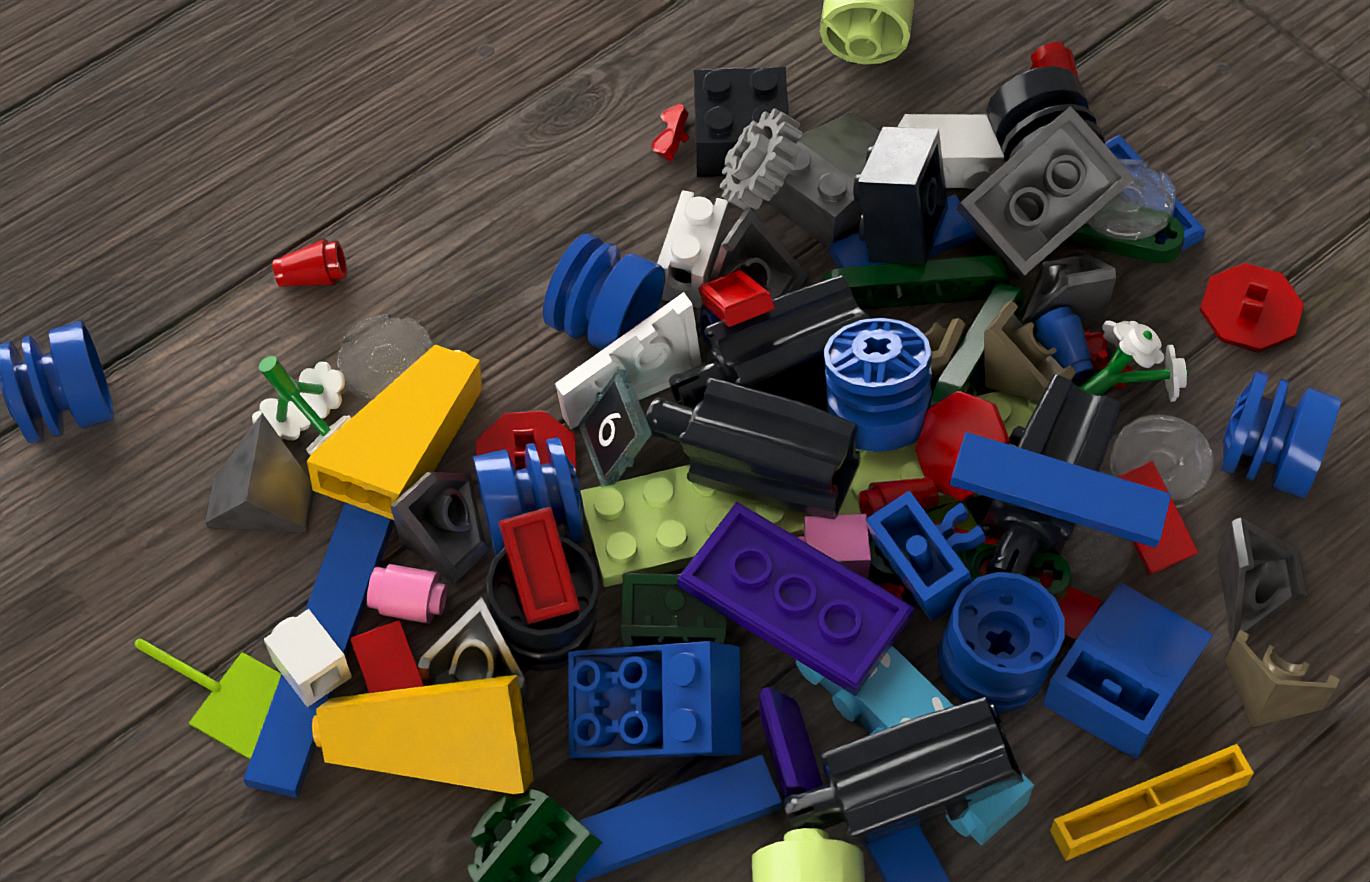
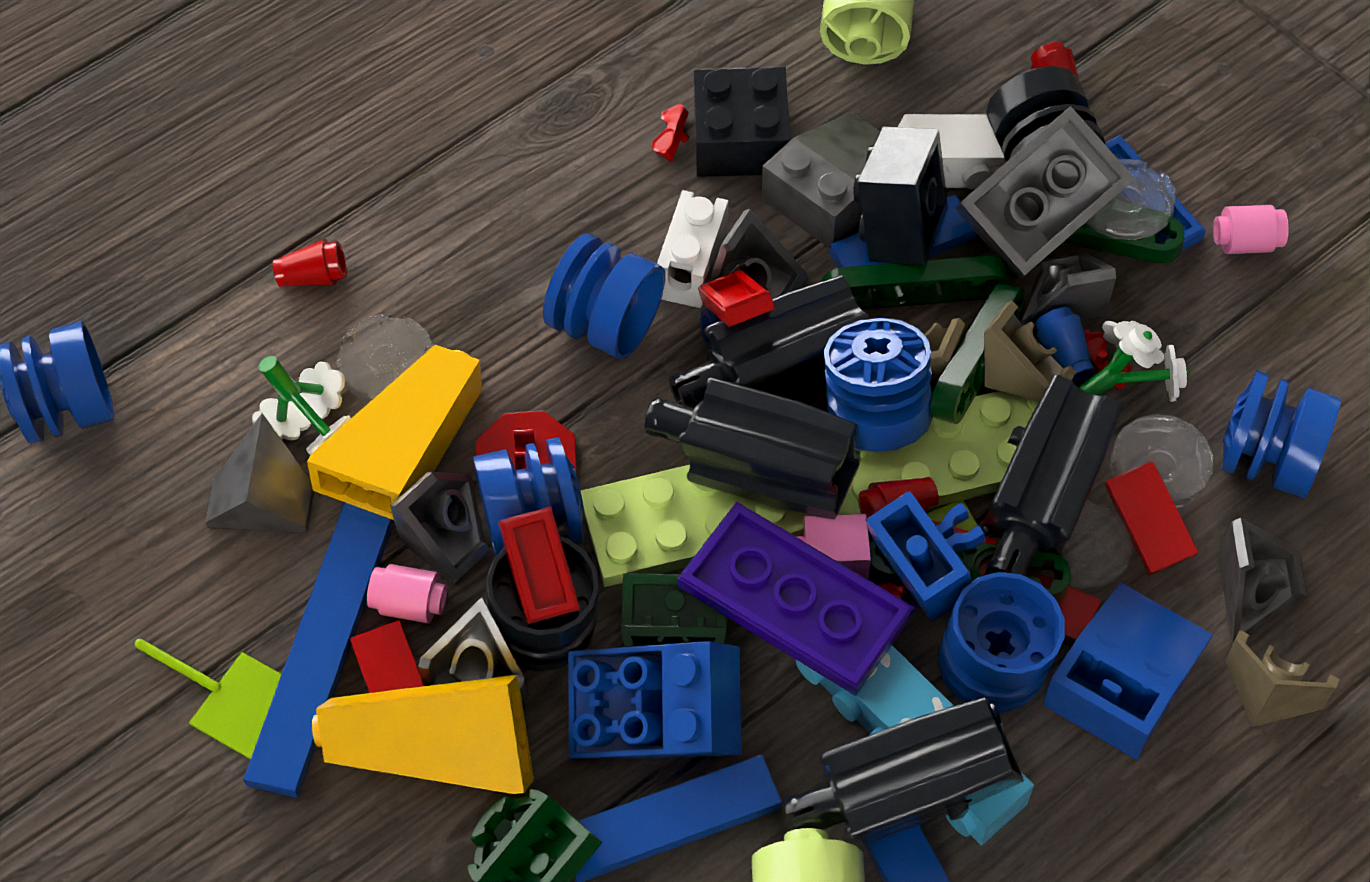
(307, 657): white brick -> none
(614, 429): piece -> none
(648, 352): white wing -> none
(761, 160): light grey gear -> none
(788, 743): dark purple slope -> none
(944, 432): red piece -> none
(1060, 489): blue tile -> none
(1151, 802): yellow piece -> none
(1250, 229): none -> bright pink brick
(1251, 307): red piece -> none

